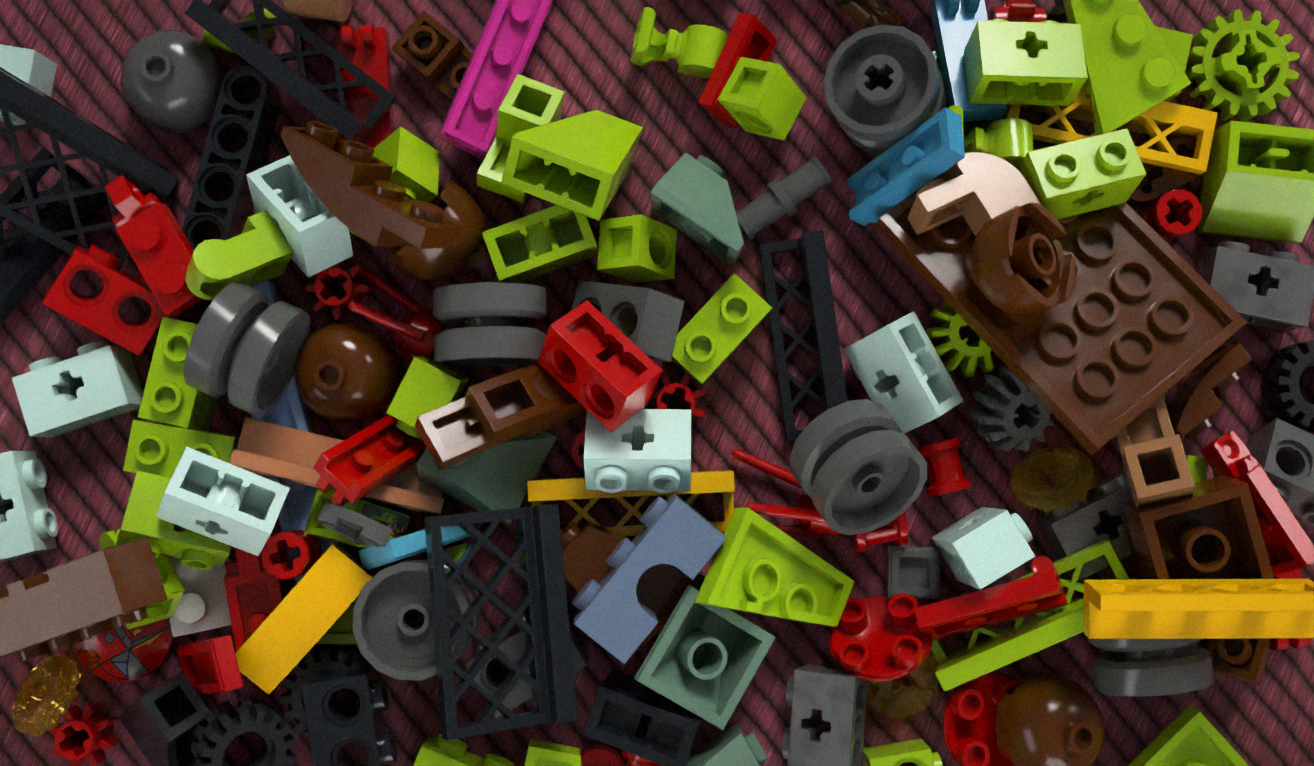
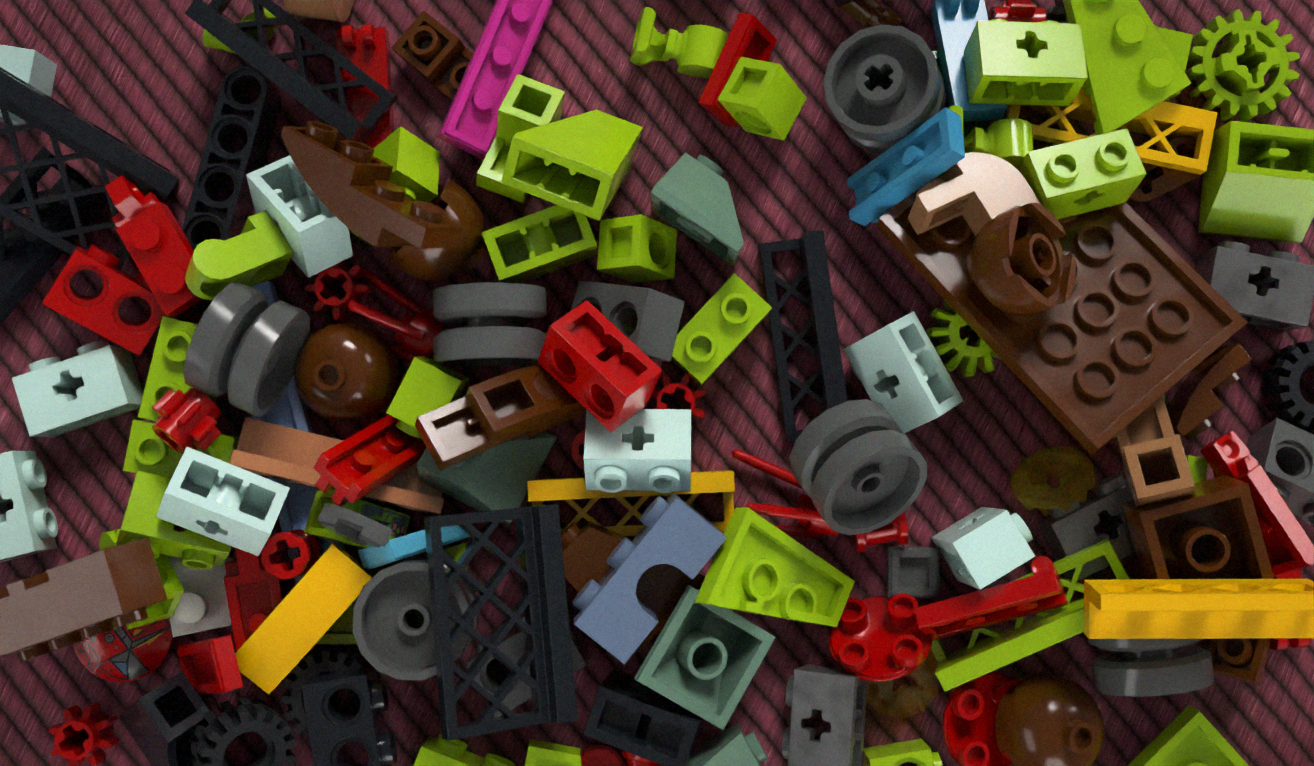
(45, 695): clear yellow gear -> none
(172, 80): dark grey cylinder -> none
(186, 420): none -> red gear
(782, 197): dark grey pin -> none
(944, 467): red bush -> none
(1009, 412): dark grey gear -> none
(1184, 220): red bush -> none

